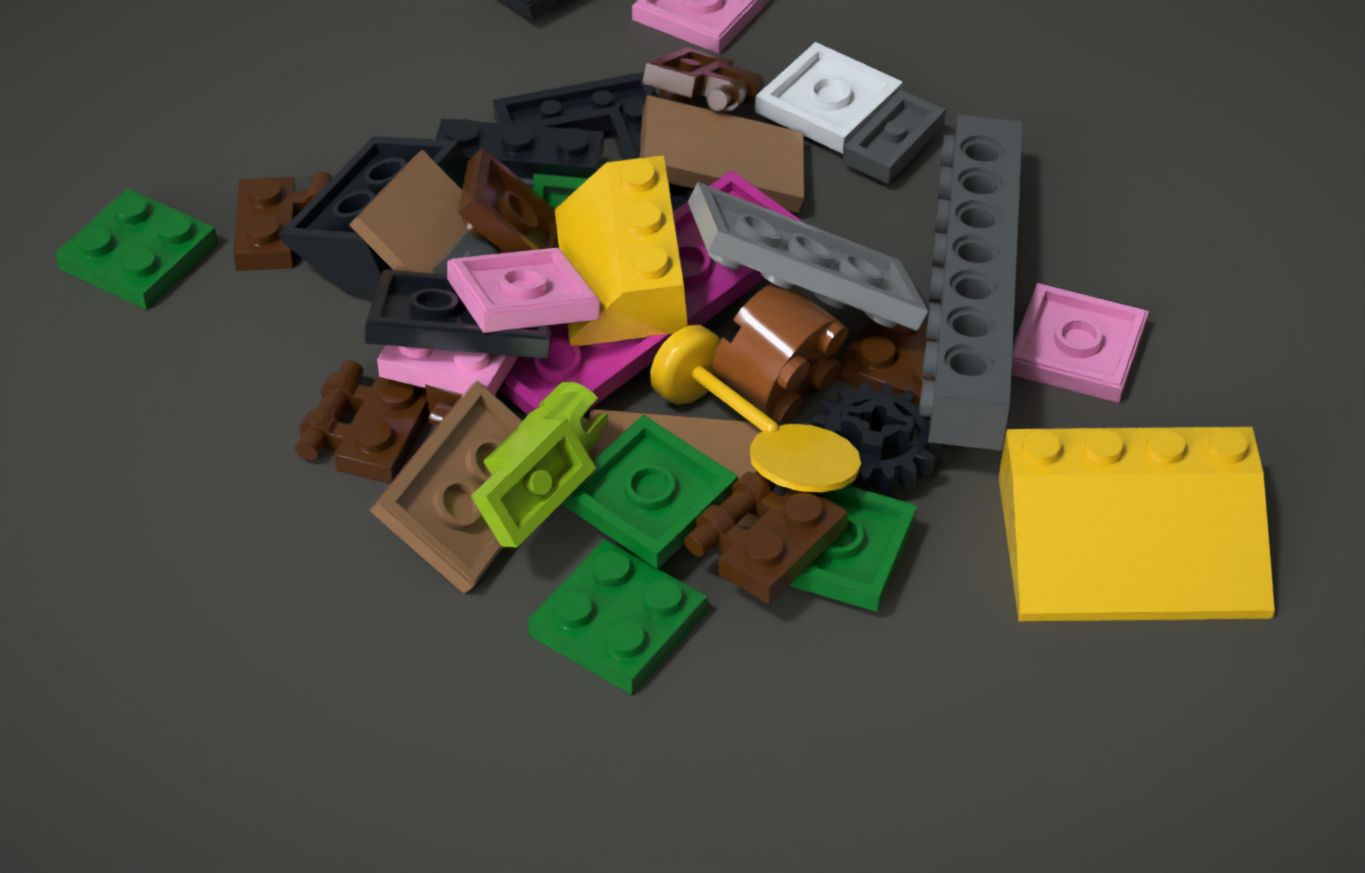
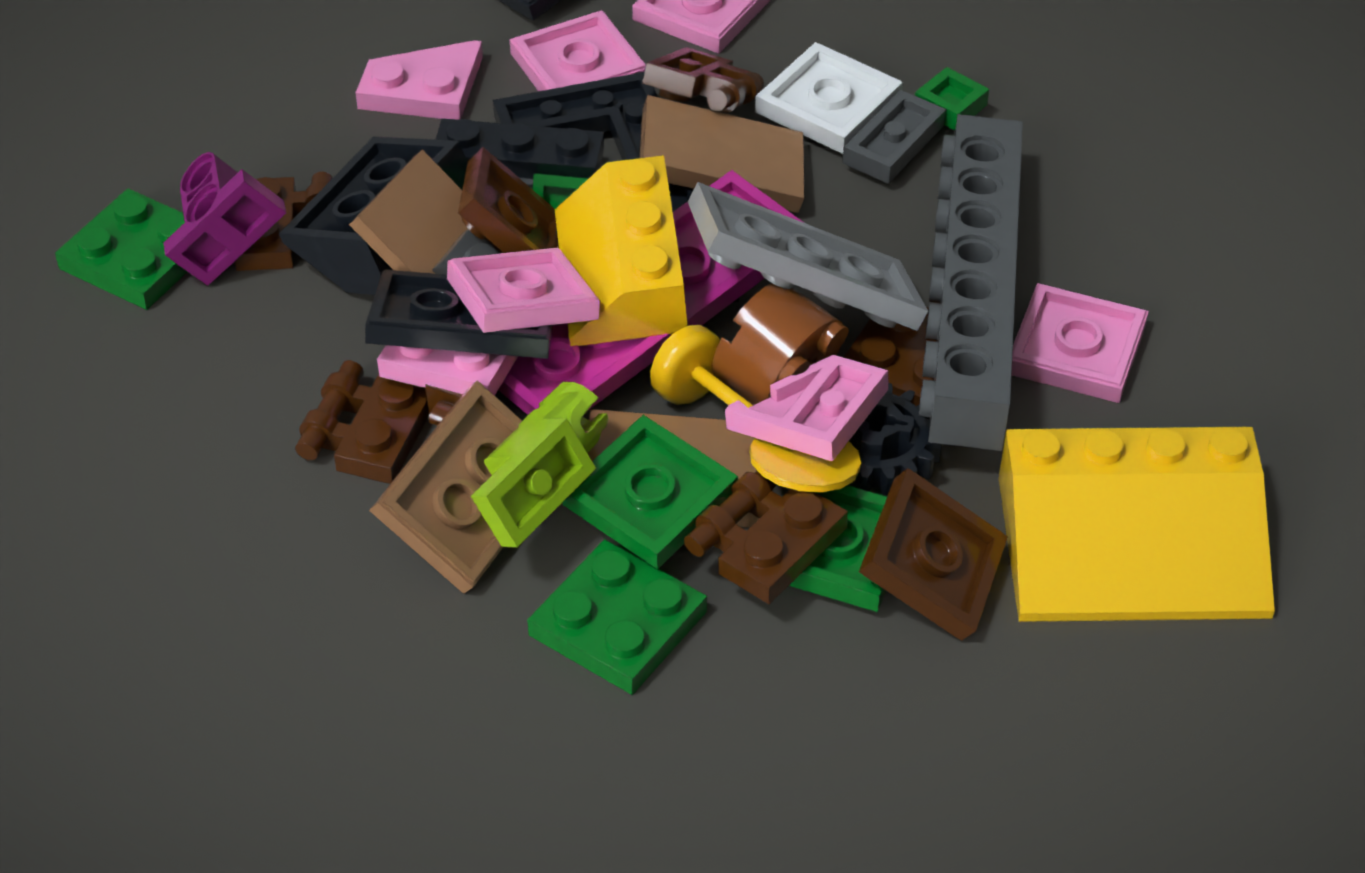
(222, 217): none -> magenta tile
(422, 81): none -> bright pink wing
(575, 53): none -> bright pink tile
(815, 408): none -> bright pink wing
(934, 554): none -> reddish brown plate
(955, 94): none -> green plate

